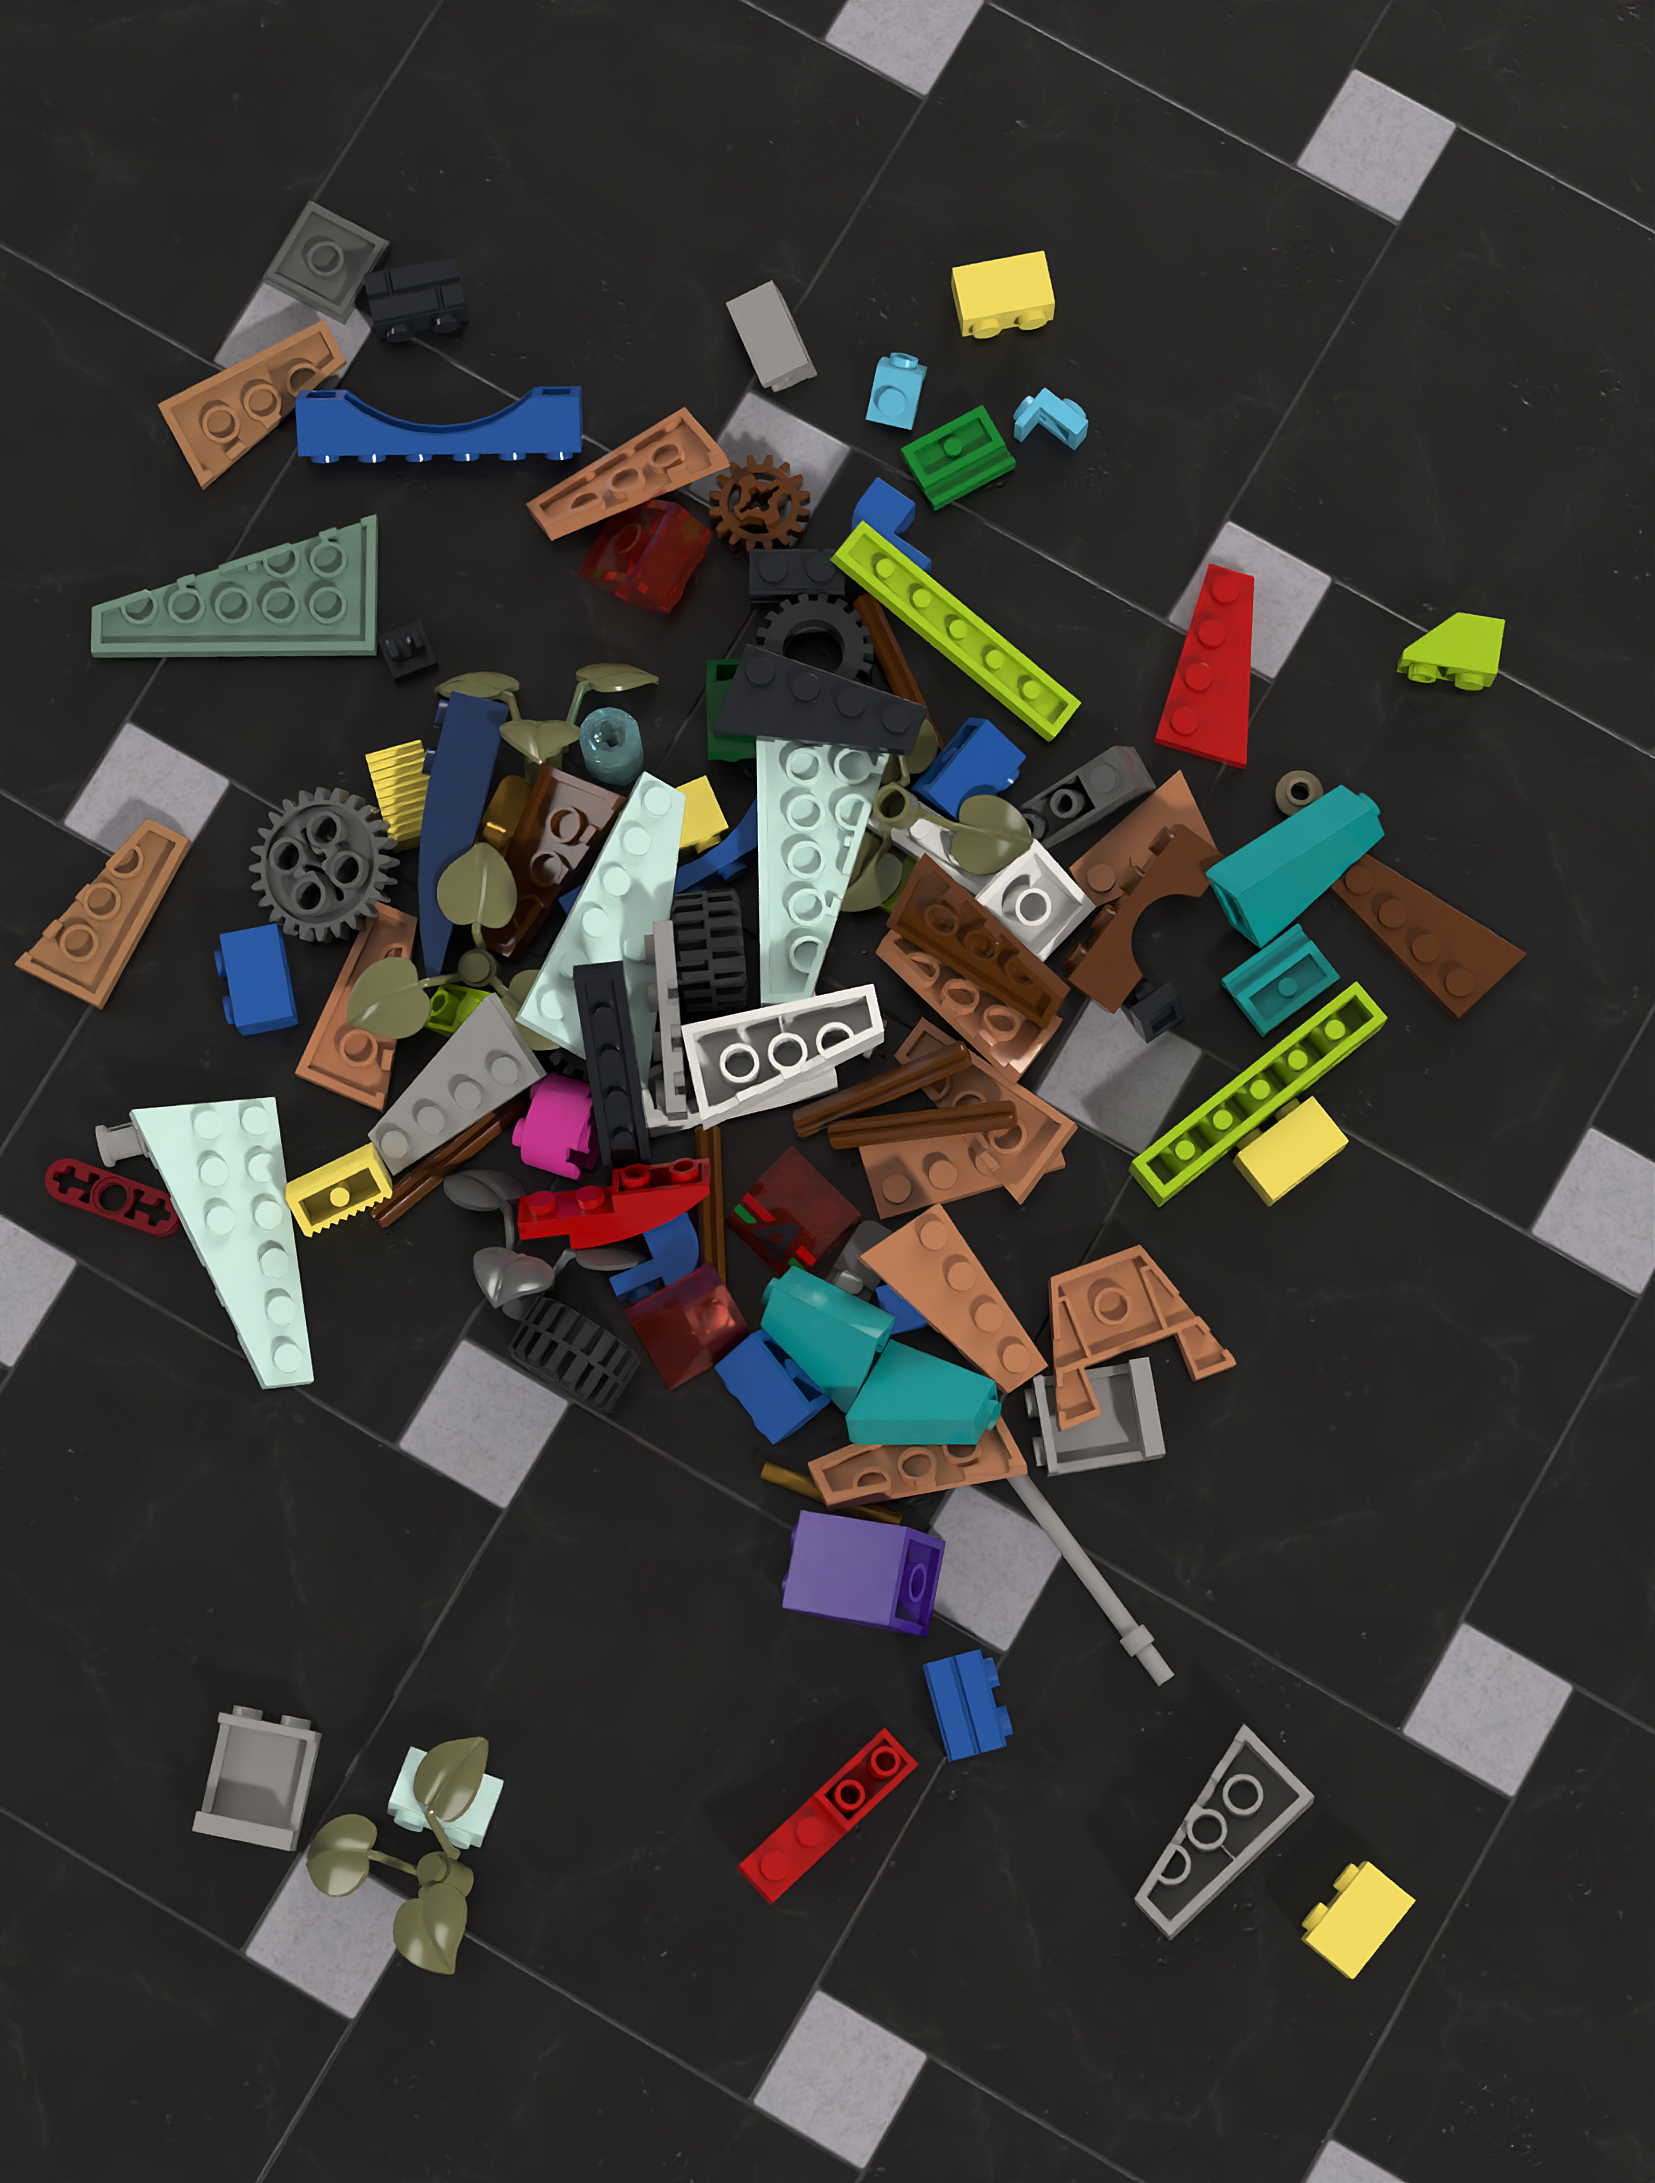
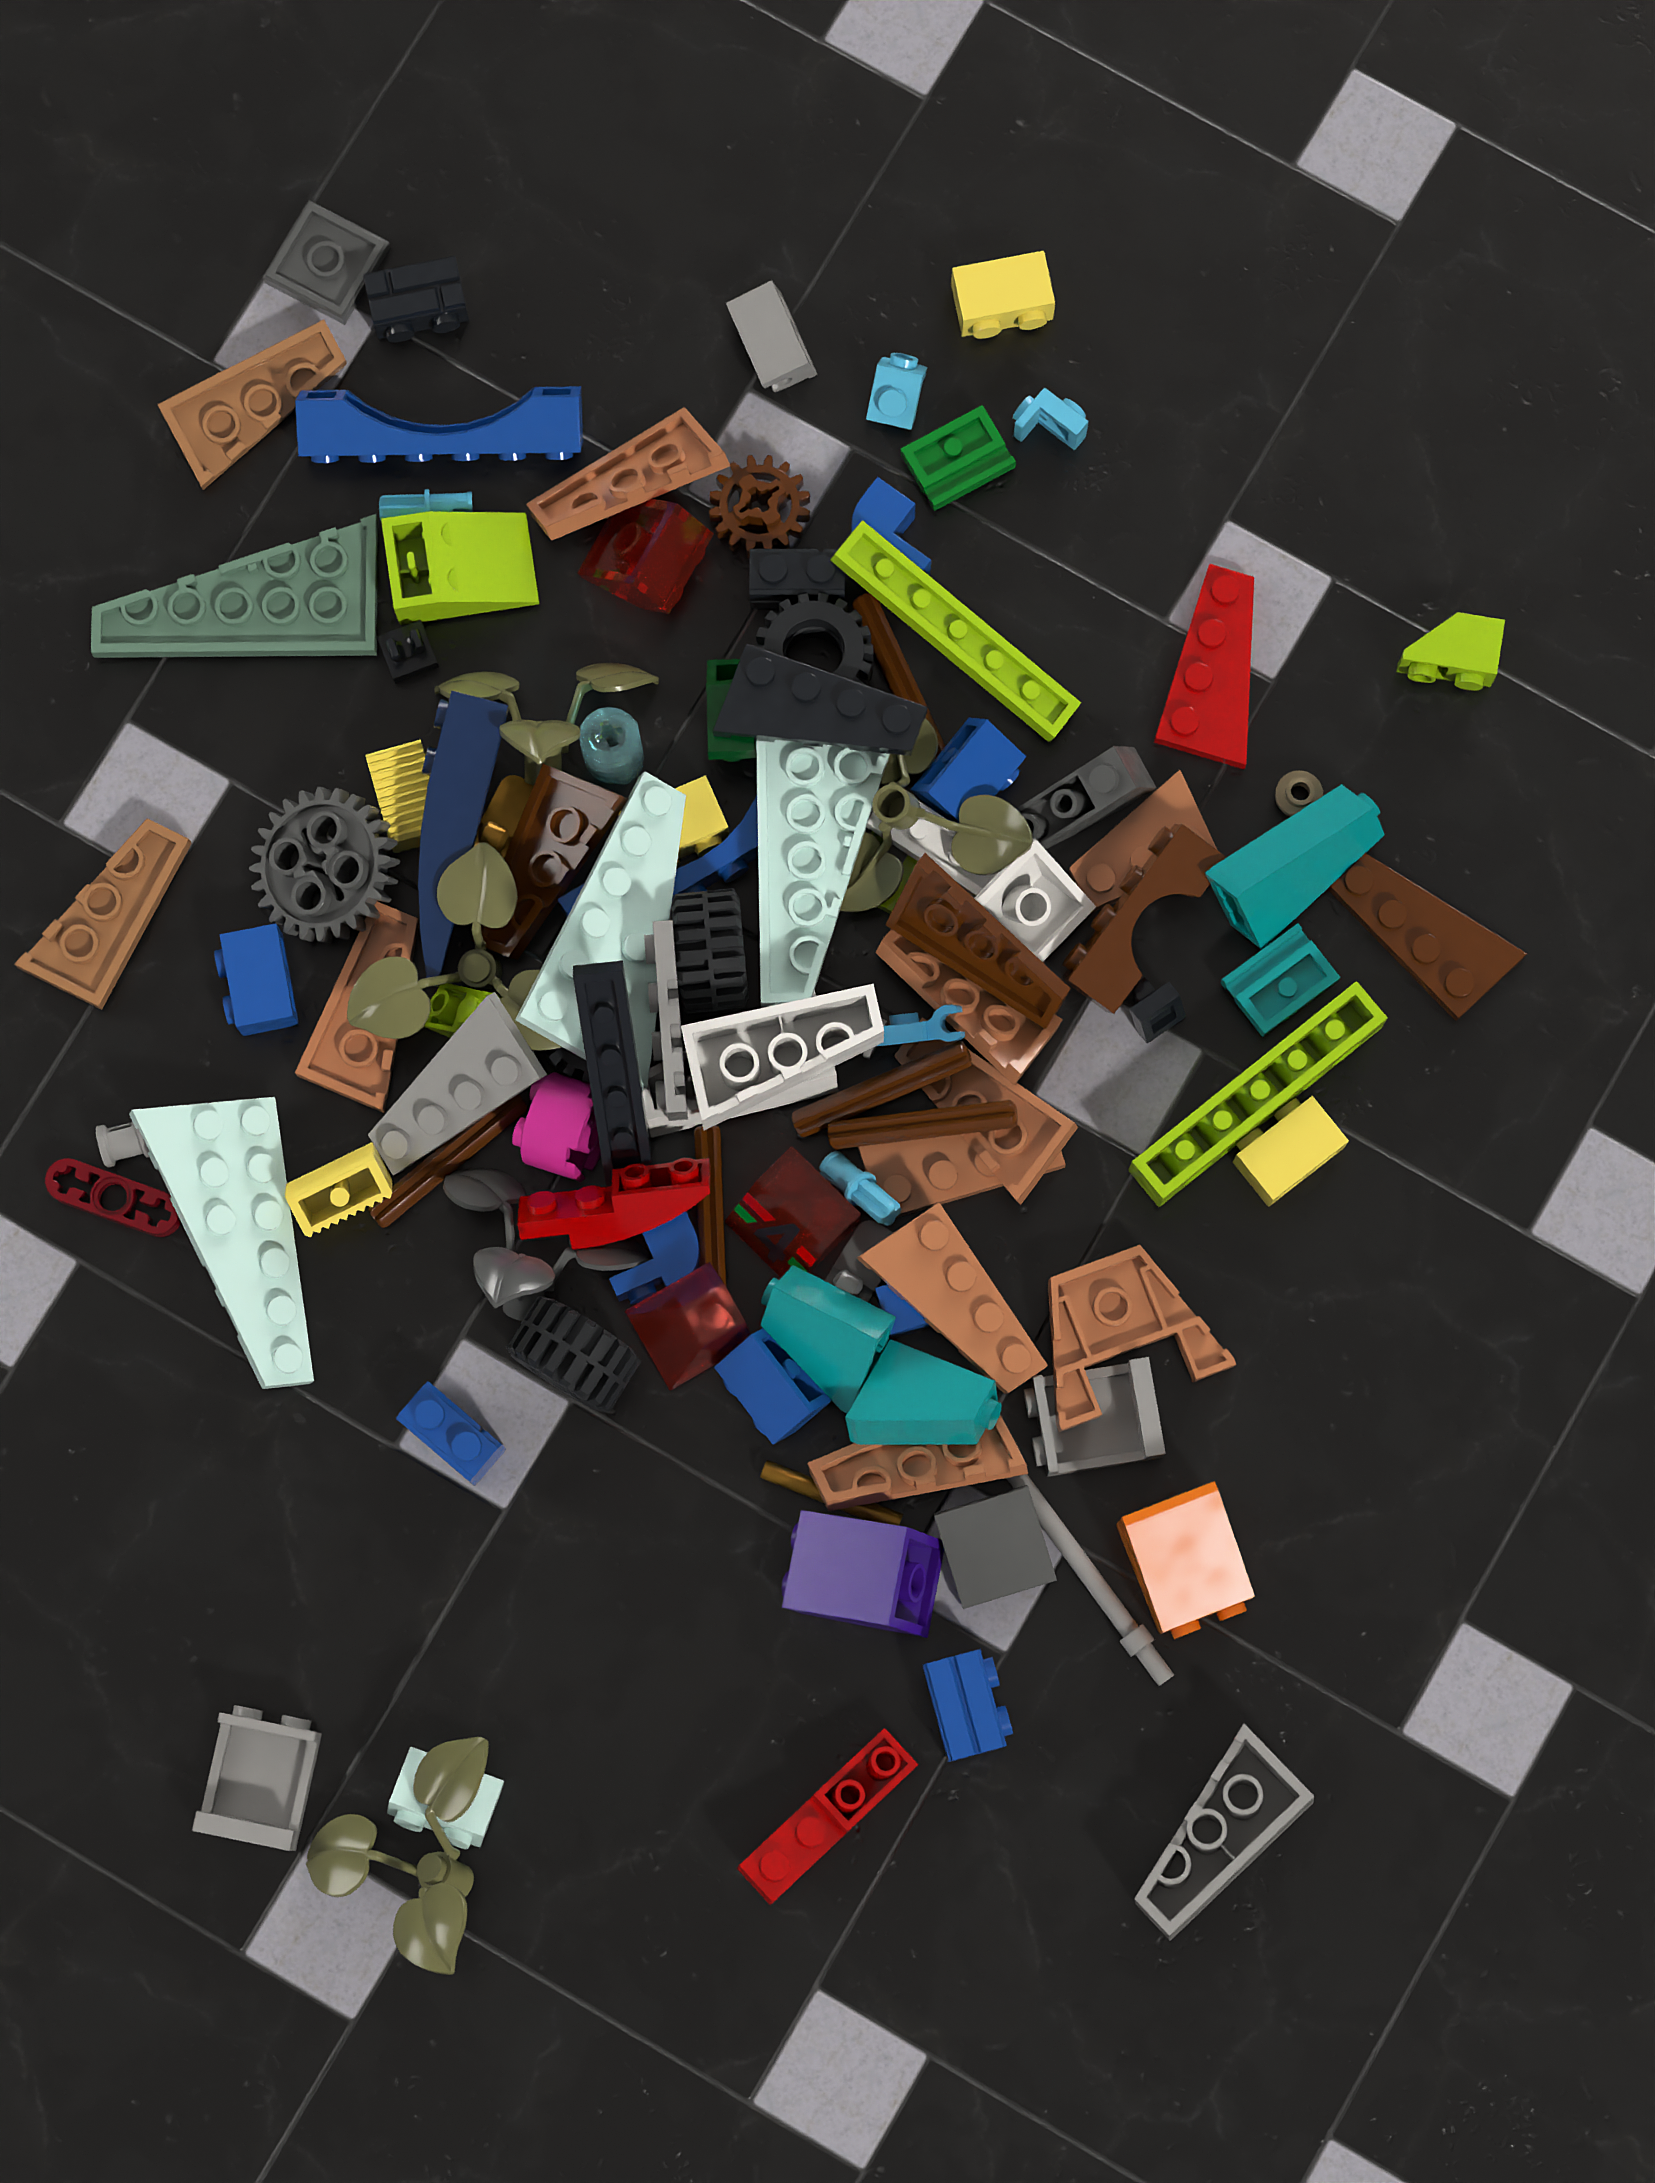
(416, 503): none -> medium azure axle
(451, 1433): none -> blue brick
(458, 564): none -> lime slope
(859, 1188): none -> medium azure axle
(908, 1029): none -> dark azure plate
(995, 1546): none -> dark grey tile
(1186, 1560): none -> slope
(1356, 1918): light yellow brick -> none

